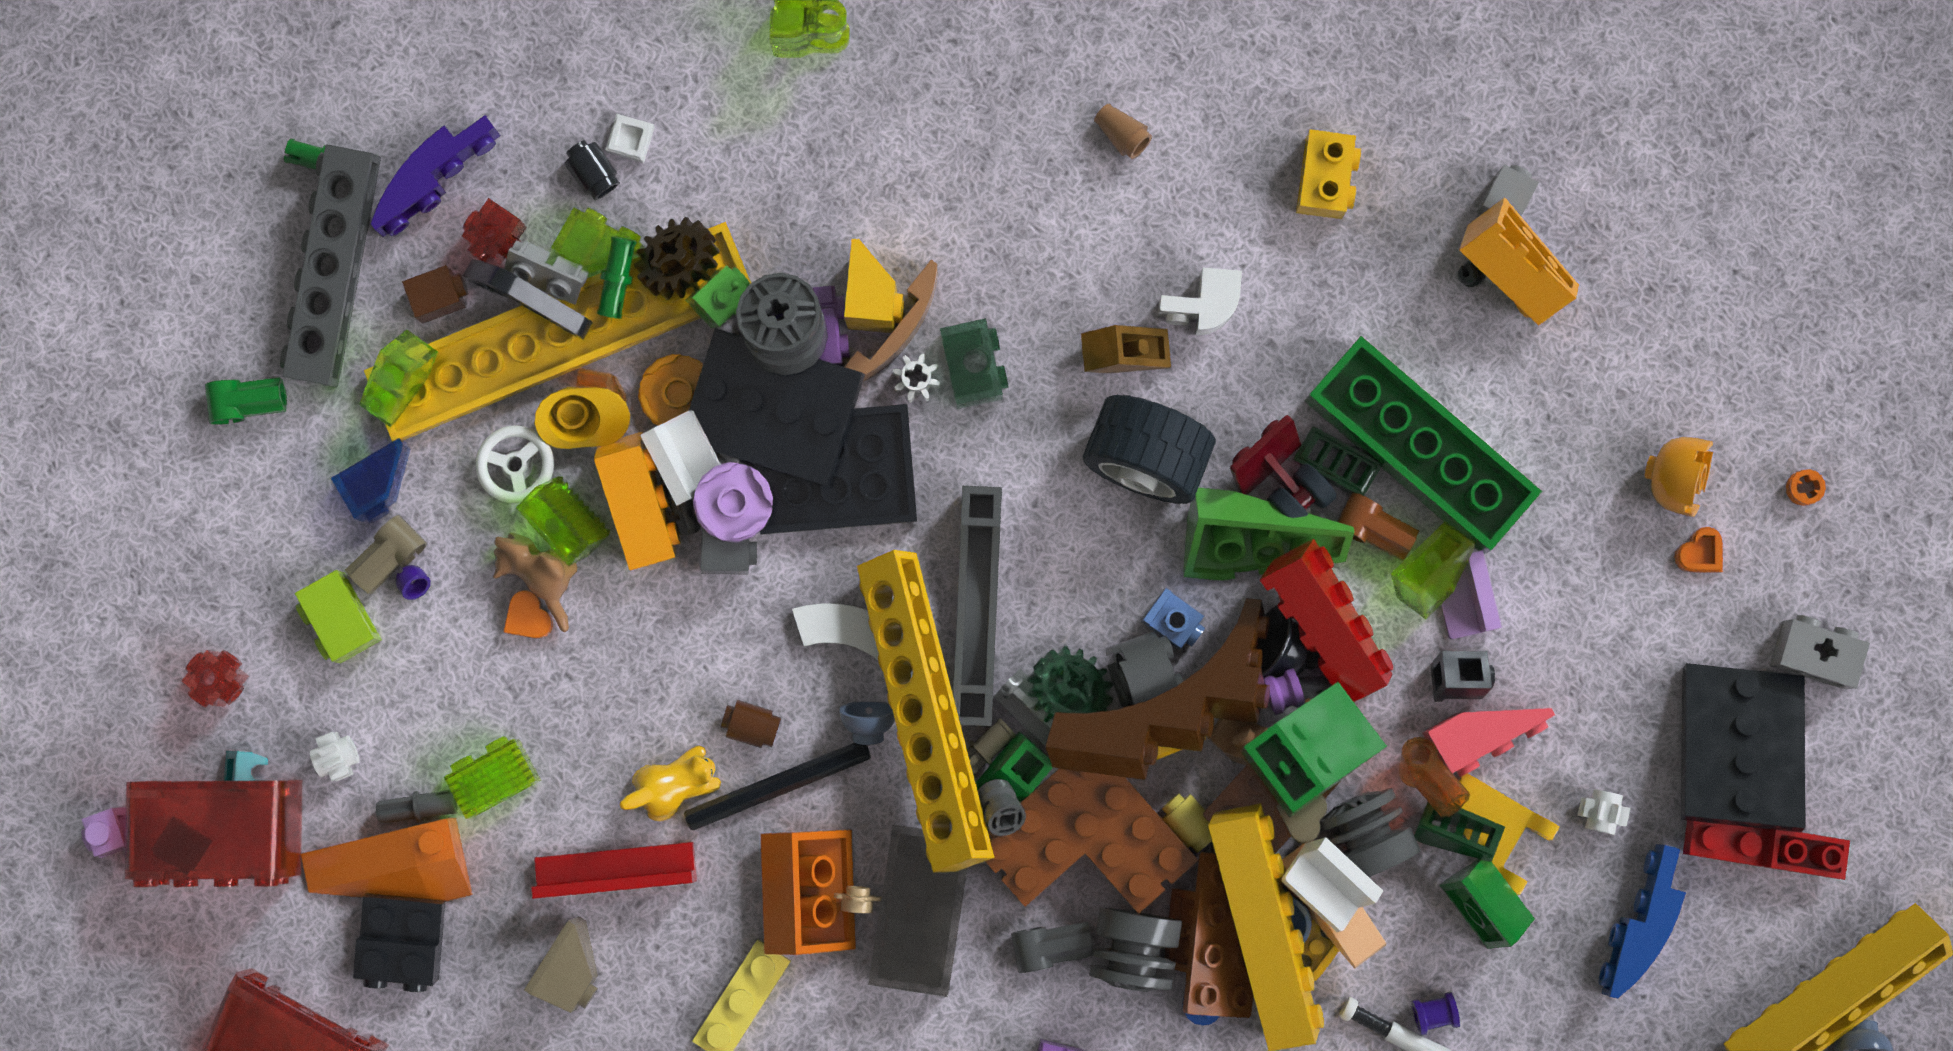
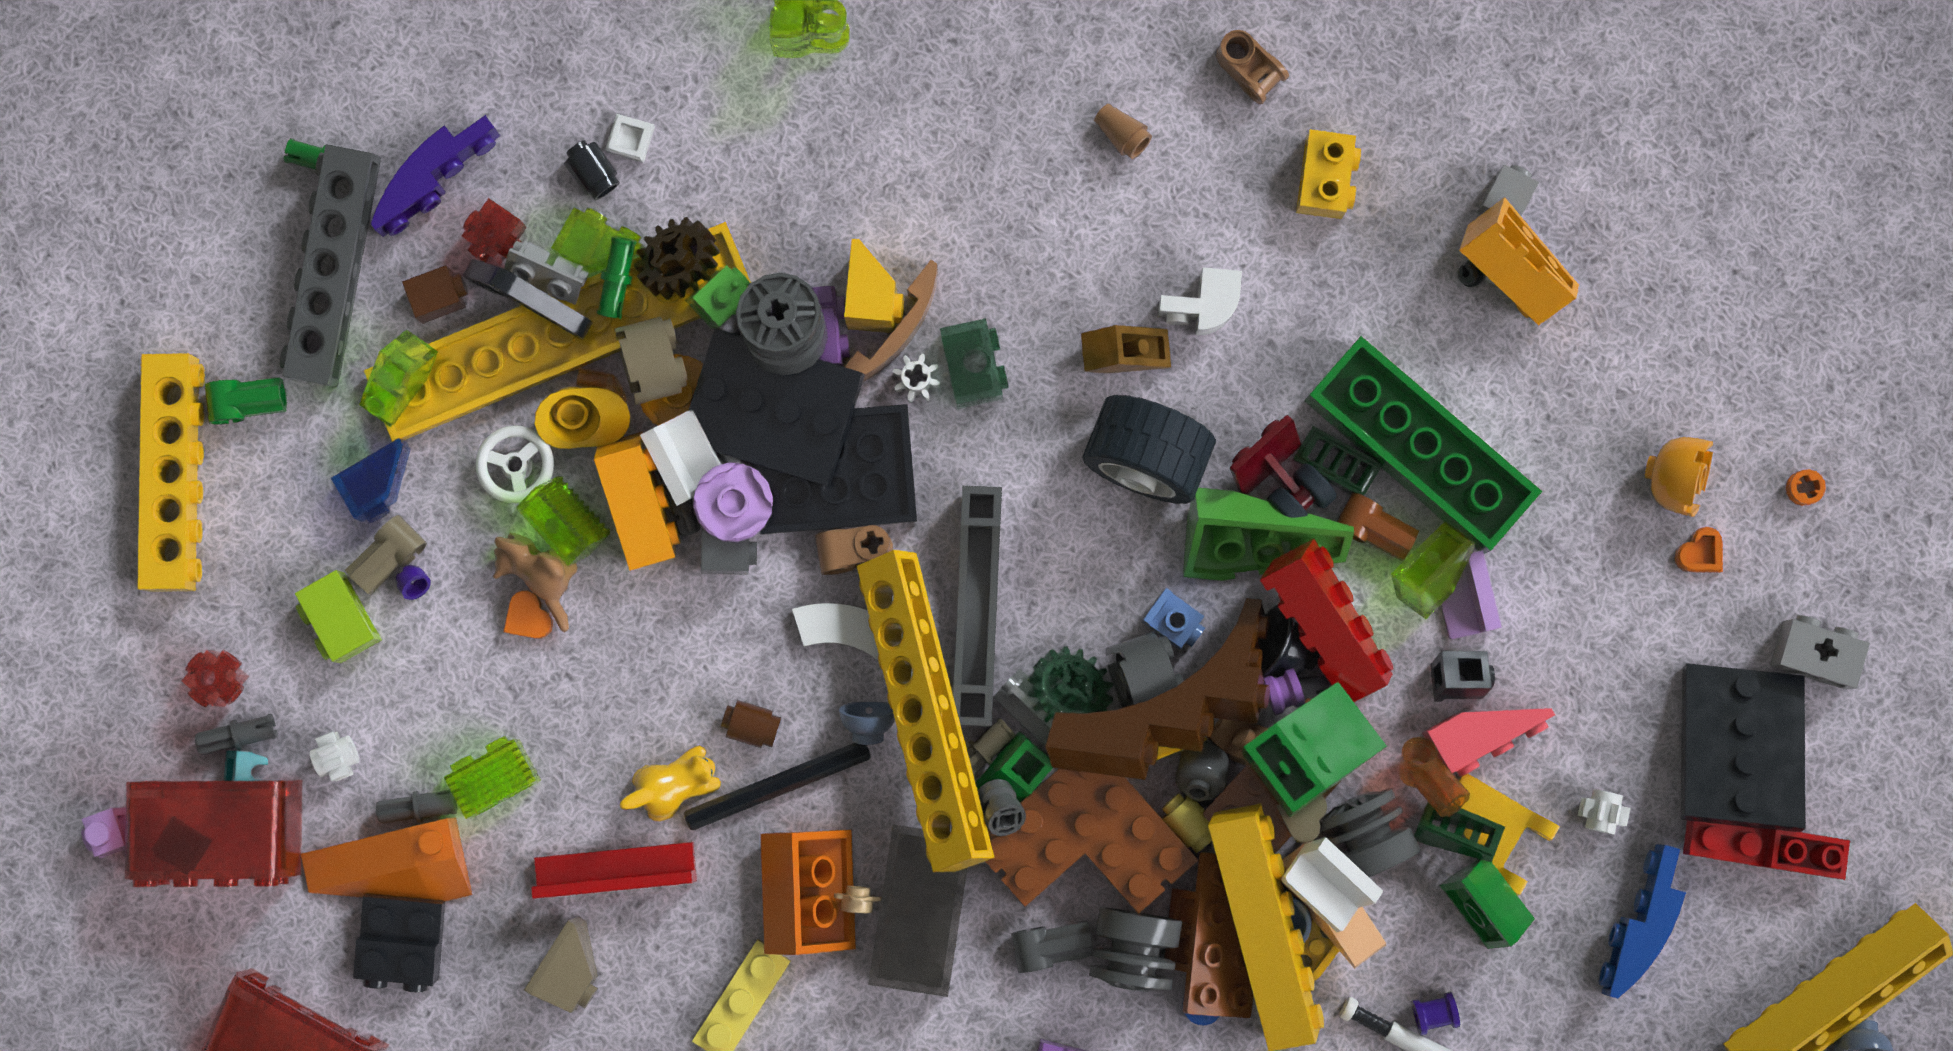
(158, 376): none -> yellow brick
(236, 735): none -> dark grey axle
(650, 359): none -> dark tan brick
(844, 548): none -> medium nougat piece
(1203, 773): none -> dark grey head
(1252, 67): none -> medium nougat piece

